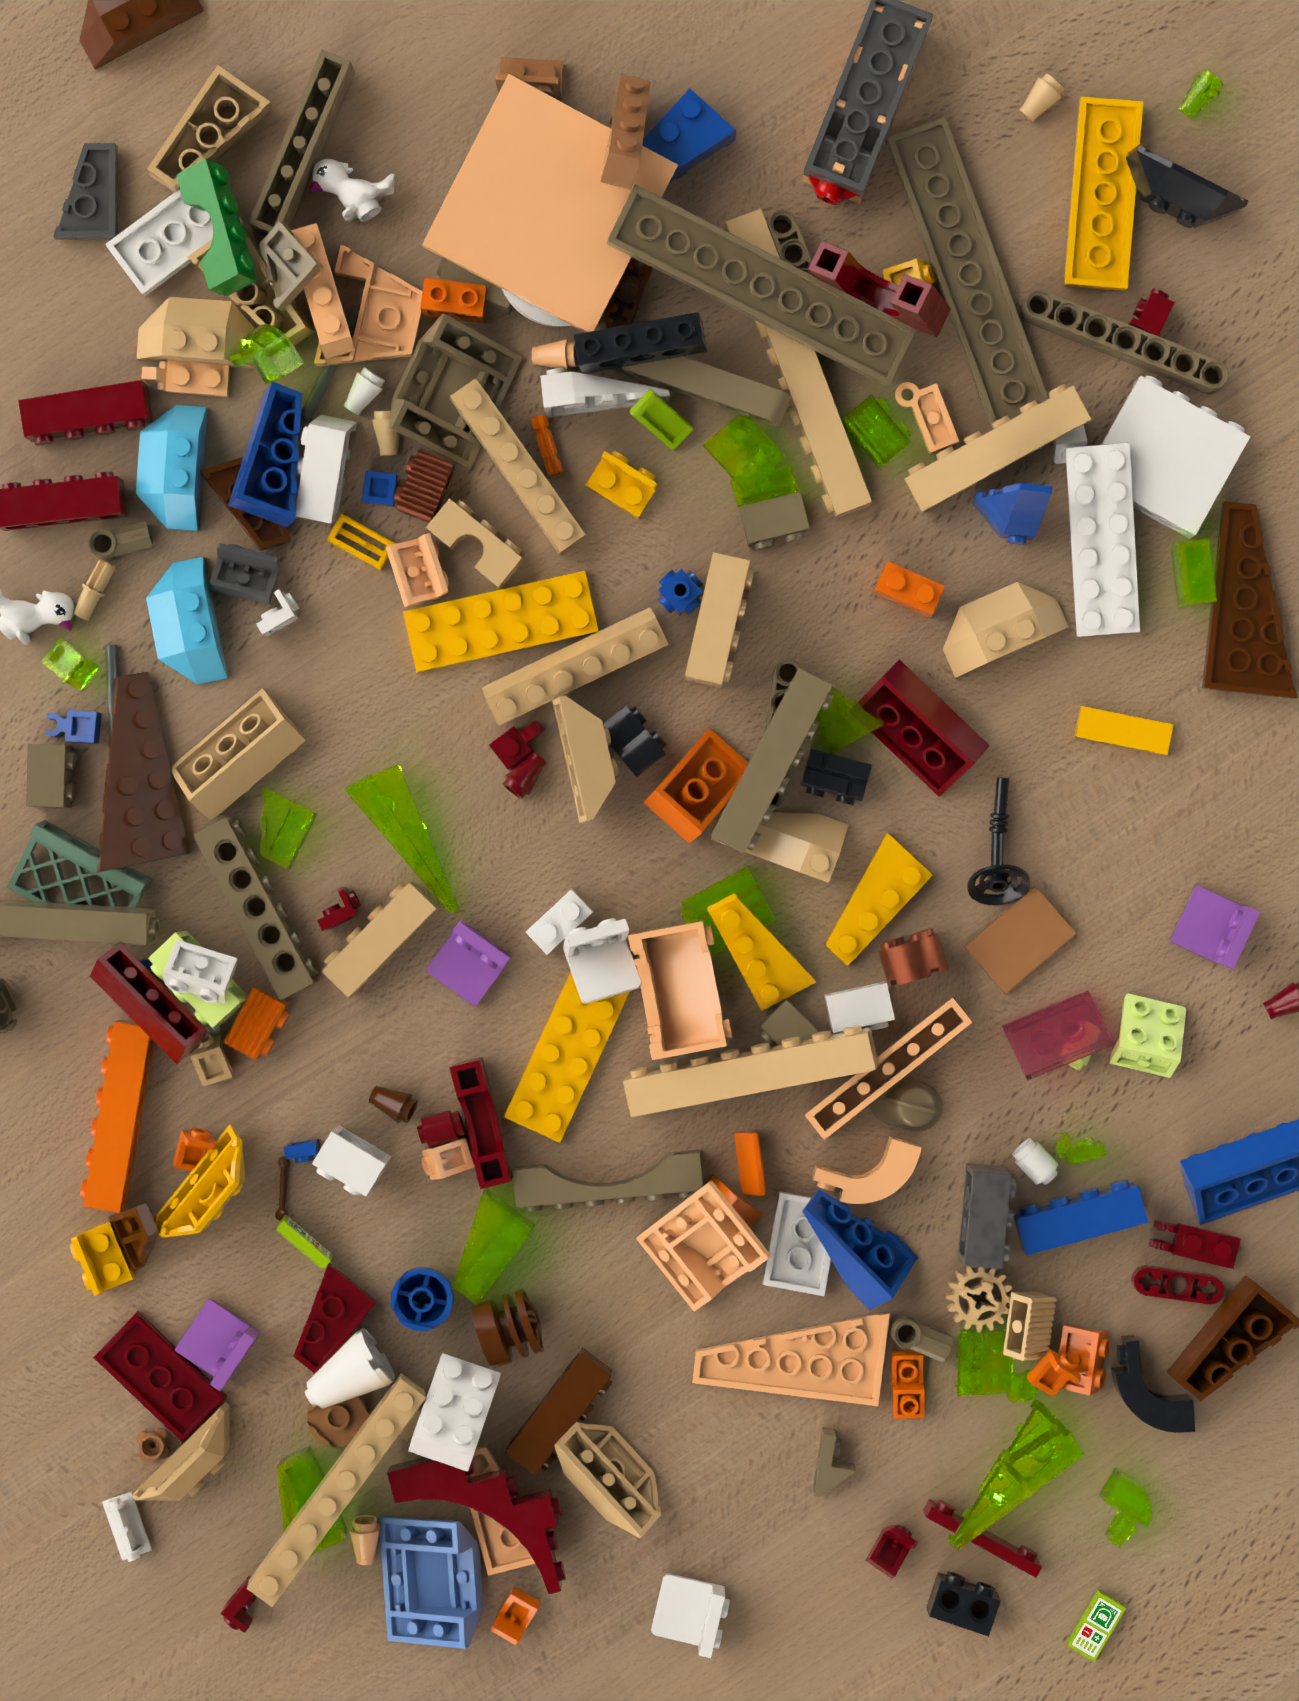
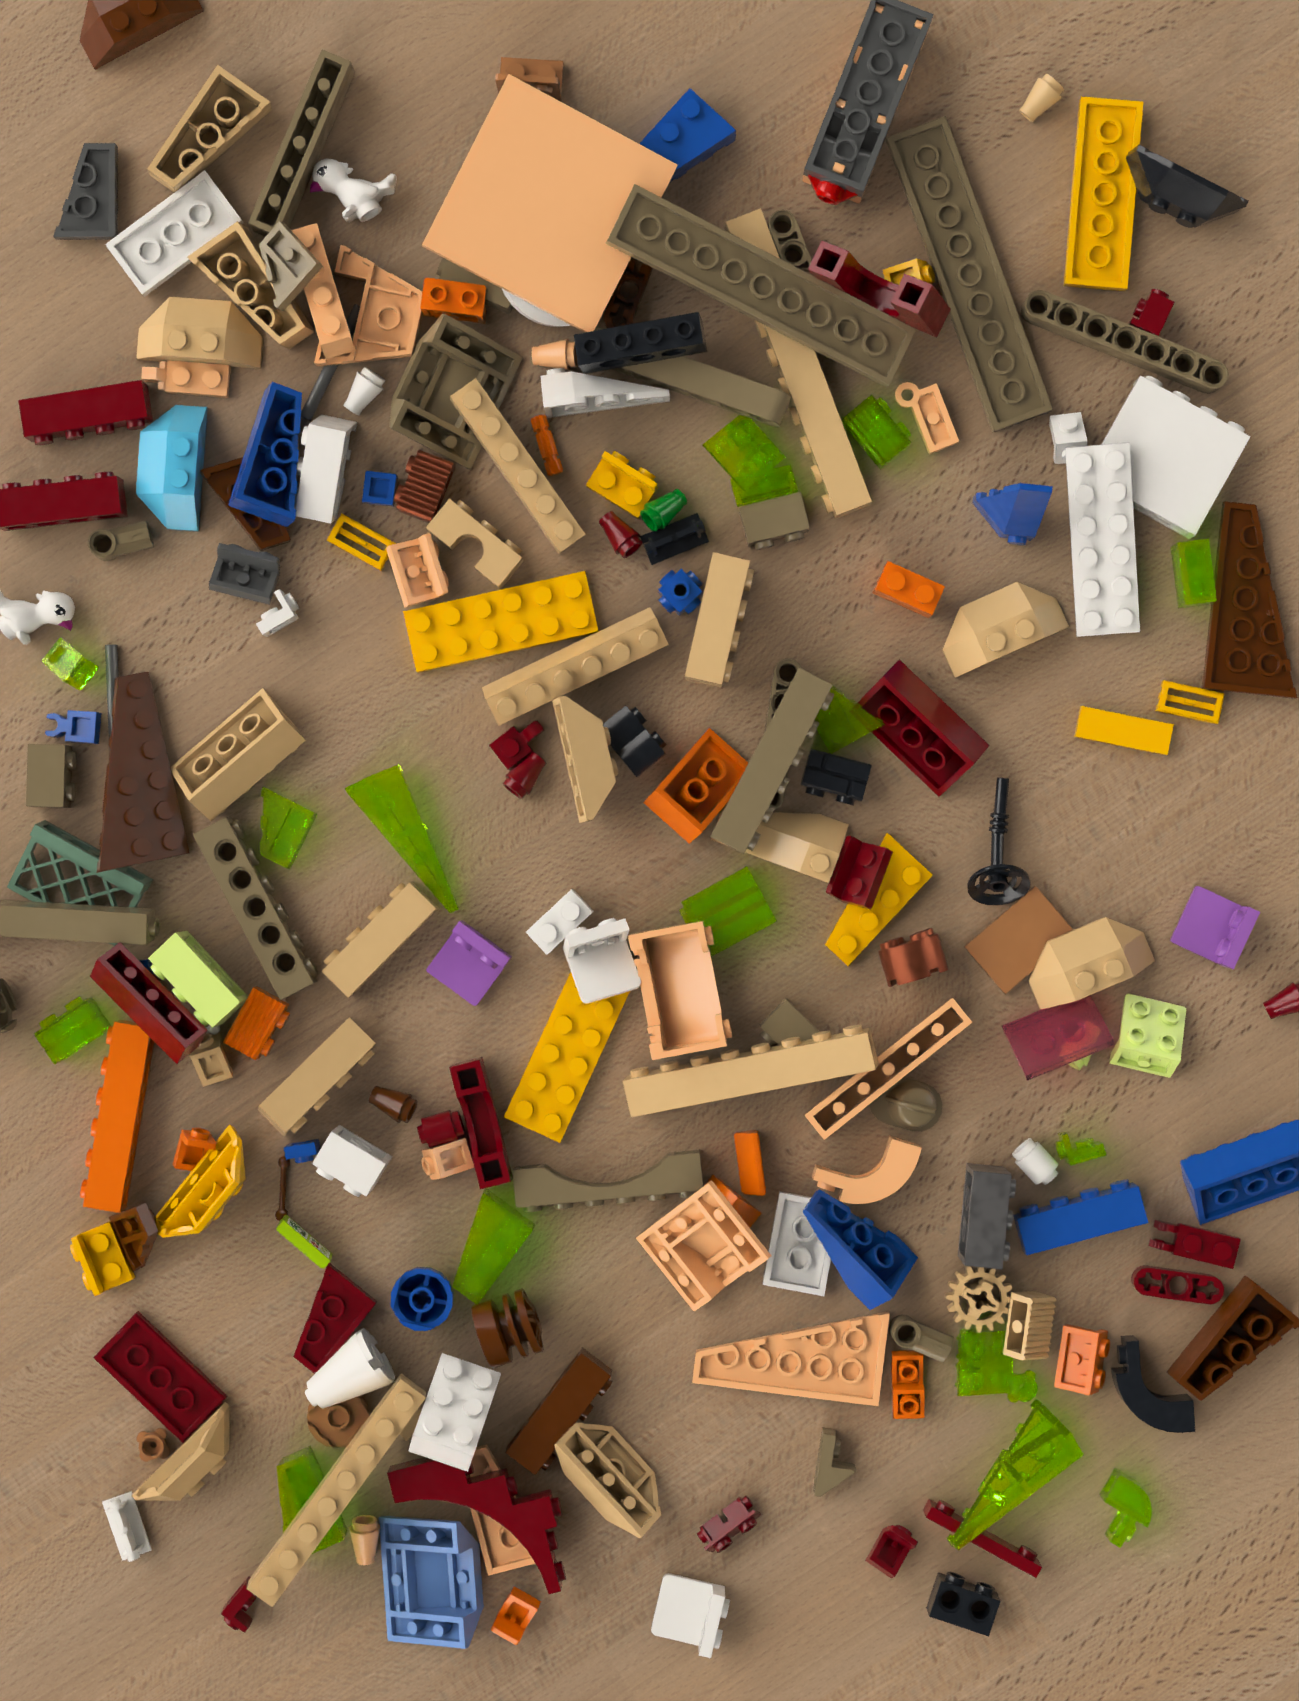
(72, 1029): none -> clear neon green brick
(93, 589): tan axle -> none
(187, 623): medium azure wedge -> none
(199, 972): white bracket -> none
(217, 1342): medium lavender bracket -> none
(228, 262): arch -> none
(269, 351): clear neon green brick -> none
(316, 1077): none -> tan wedge
(336, 915): dark red bracket -> none
(387, 438): tan cone -> none
(621, 536): none -> dark red cone
(626, 131): medium nougat arch -> none
(661, 419): lime tile -> none
(661, 511): none -> green cone
(674, 539): none -> black hinge
(720, 1533): none -> dark red hinge
(762, 960): yellow wing -> none
(859, 872): none -> dark red bracket
(860, 1006): white brick -> none
(998, 448): tan brick -> none
(1053, 1372): orange bracket -> none
(1088, 962): none -> tan wedge
(1096, 1625): tile -> none
(1164, 696): none -> yellow tile
(1201, 92): clear neon green cone -> none

